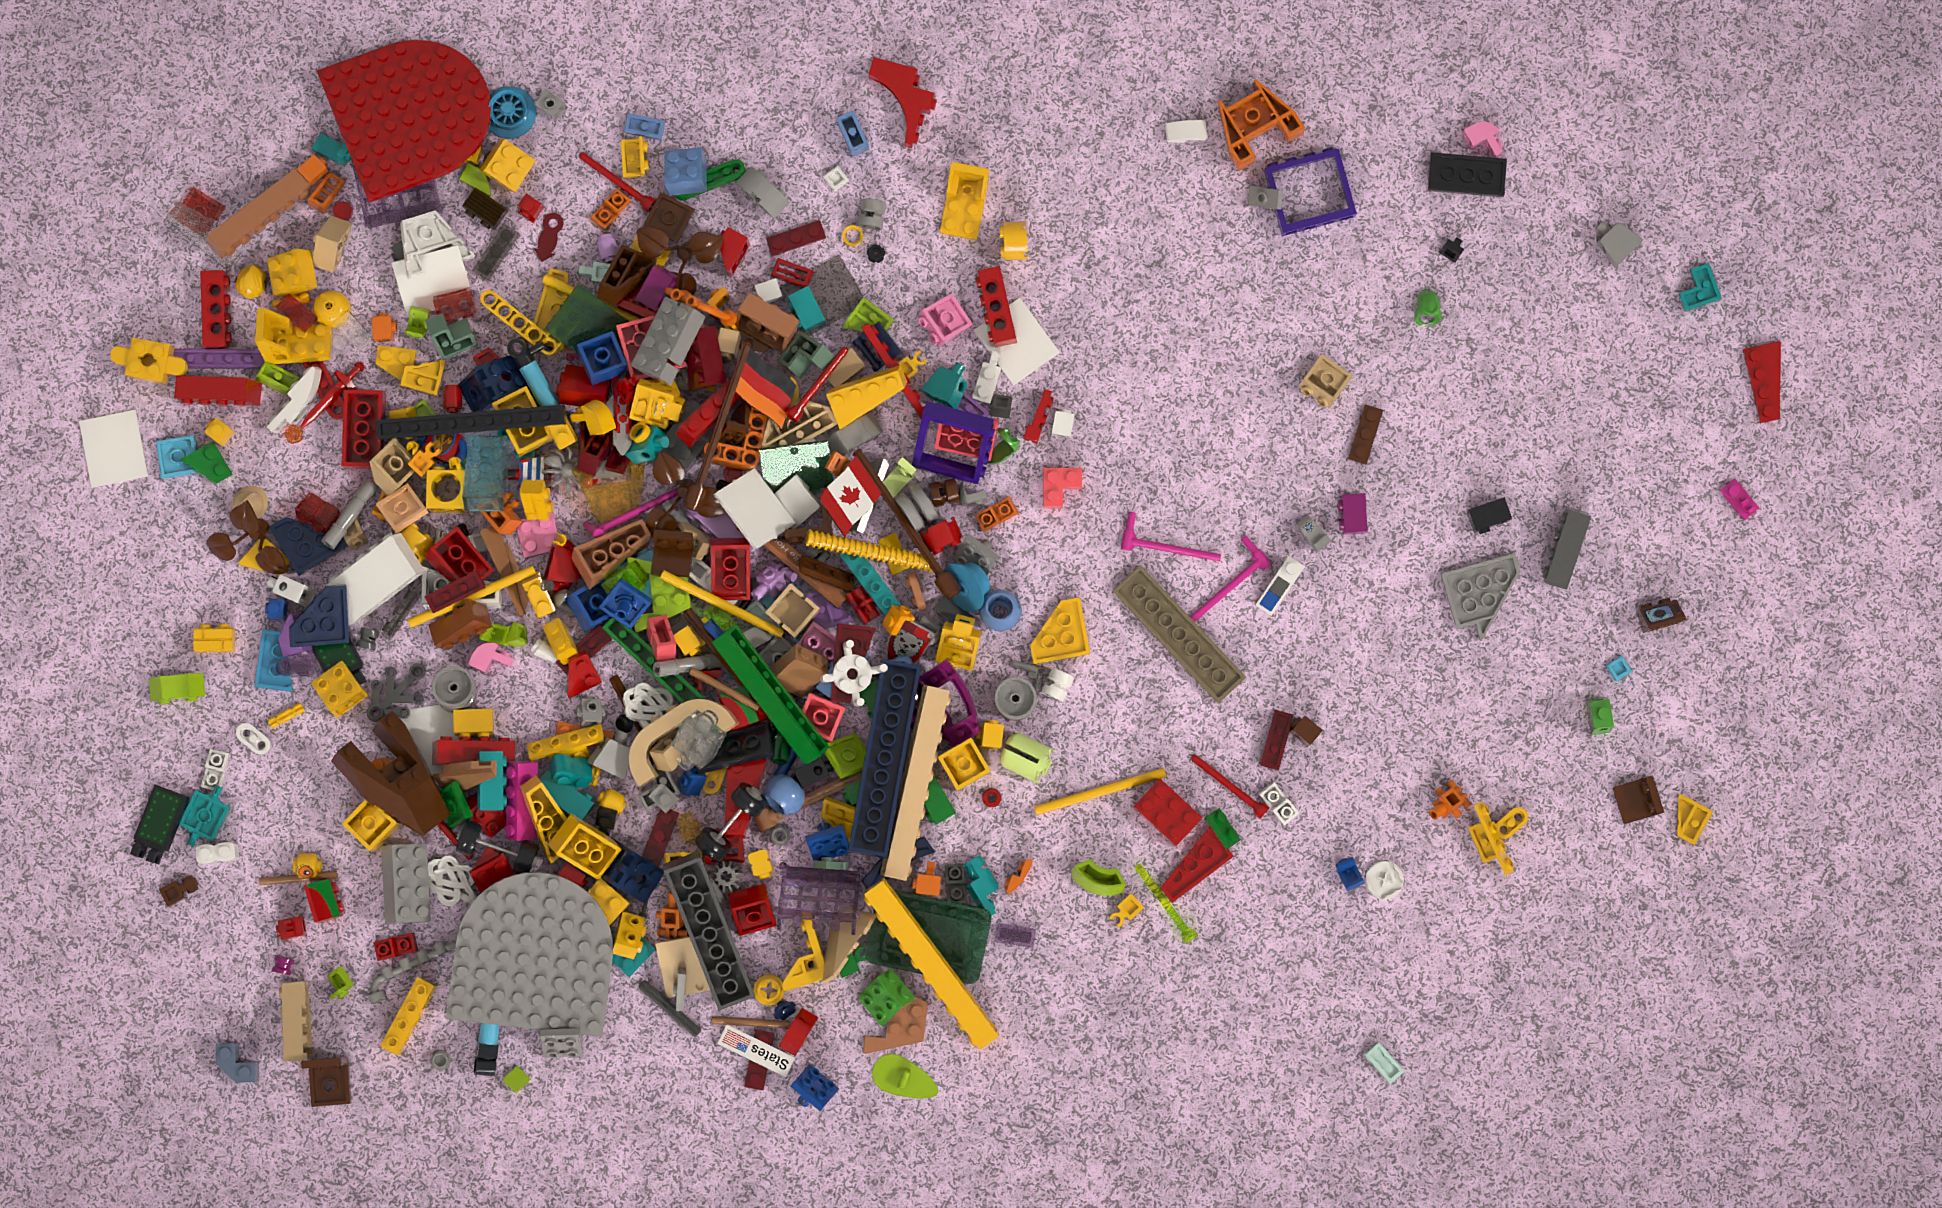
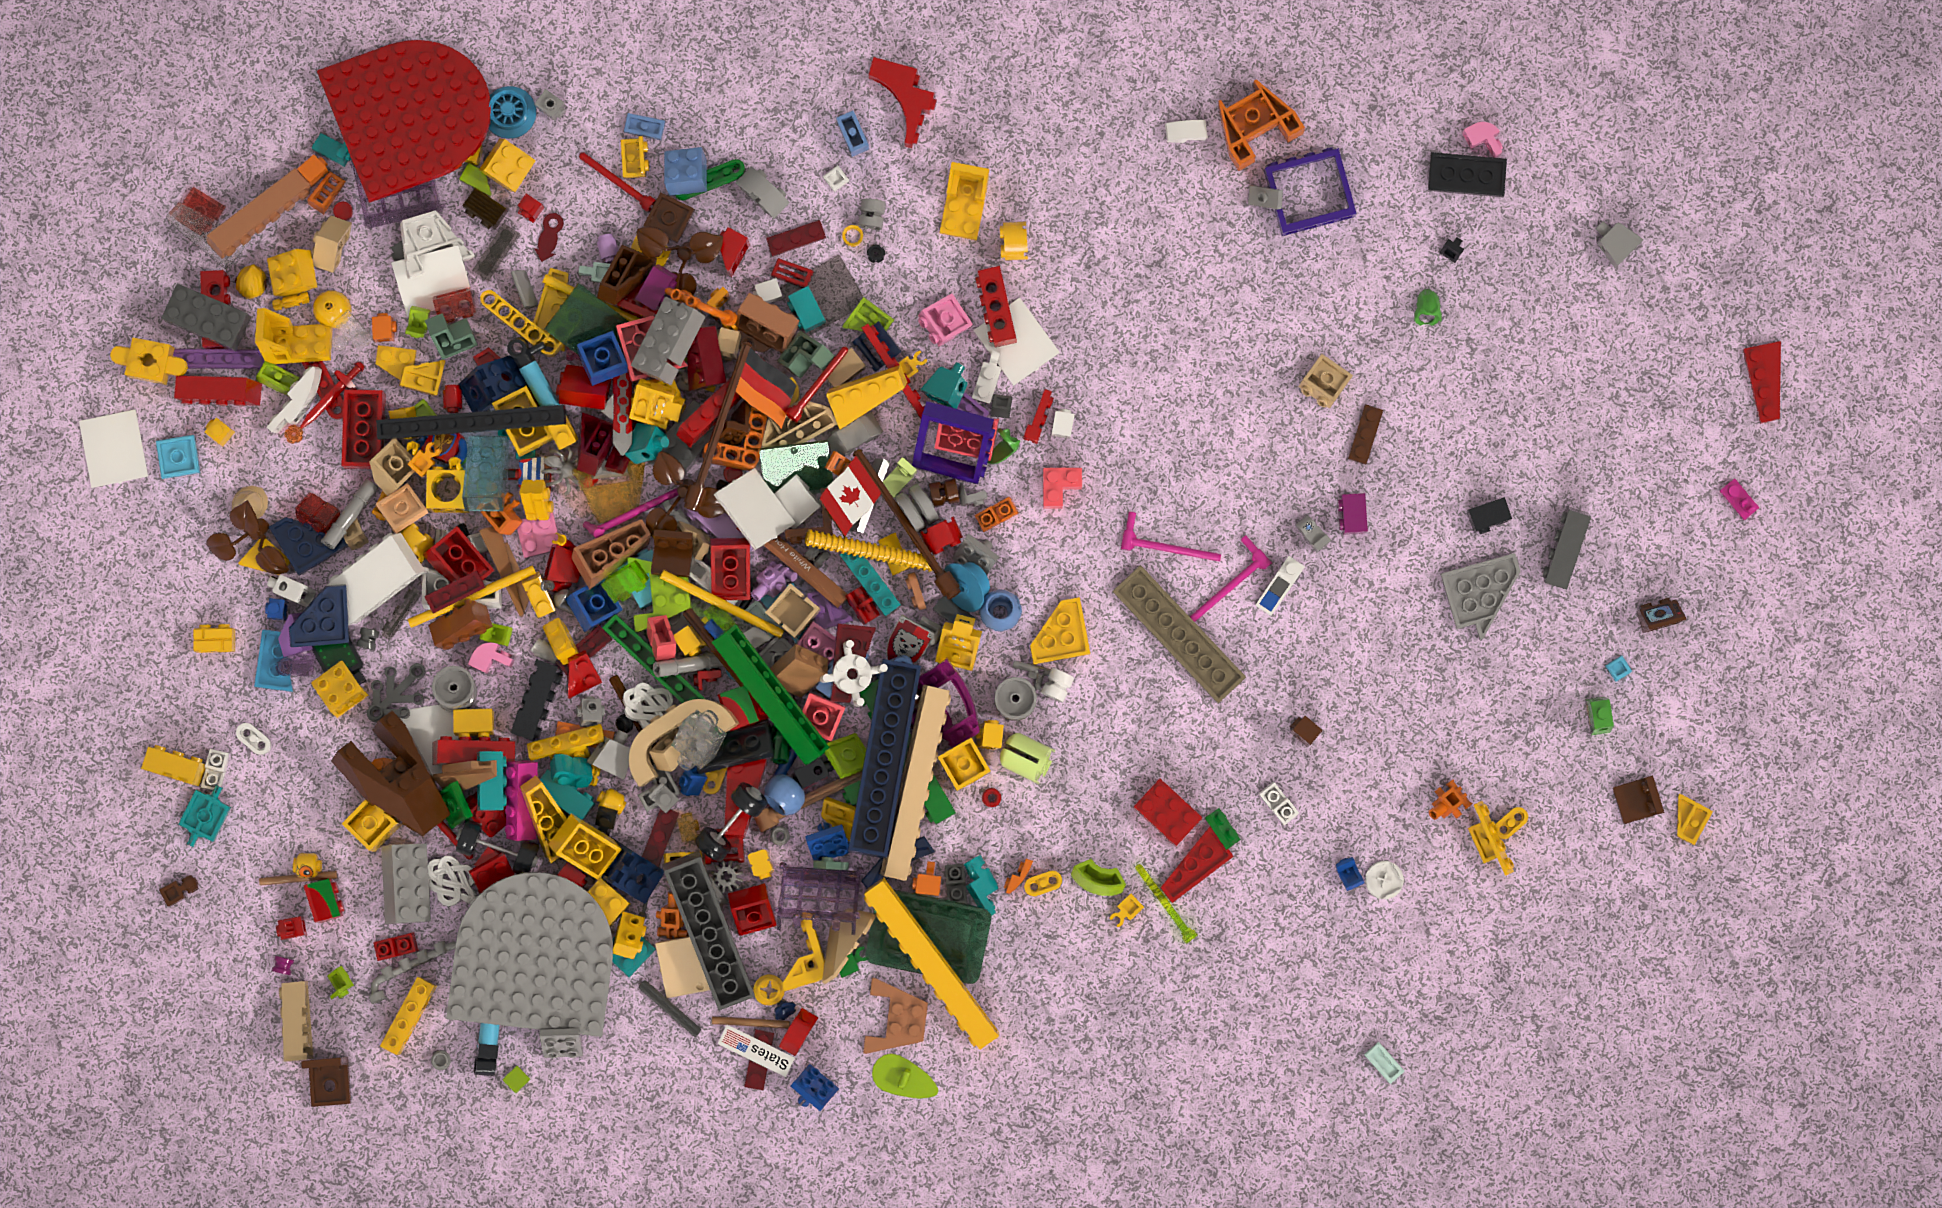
(159, 823): tile -> none
(174, 765): none -> yellow wedge
(176, 687): lime brick -> none
(206, 317): none -> dark grey brick
(209, 463): green wing -> none
(221, 852): white brick -> none
(229, 1061): sand blue brick -> none
(286, 715): yellow axle -> none
(296, 312): clear red plate -> none
(517, 635): lime slope -> none
(524, 289): none -> light grey slope
(537, 700): none -> black wedge
(597, 417): yellow brick -> none
(611, 209): orange slope -> none
(622, 607): blue plate -> none
(626, 388): red plate -> none
(643, 435): yellow piece -> none
(679, 989): light grey plate -> none
(725, 689): medium nougat bar -> none
(826, 573): reddish brown plate -> none
(886, 996): bright green bracket -> none
(896, 618): light orange bracket -> none
(1015, 935): clear purple plate -> none
(1043, 883): none -> yellow plate
(1100, 791): yellow piece -> none
(1259, 808): red piece -> none
(1276, 740): dark red plate -> none
(1705, 291): teal plate -> none

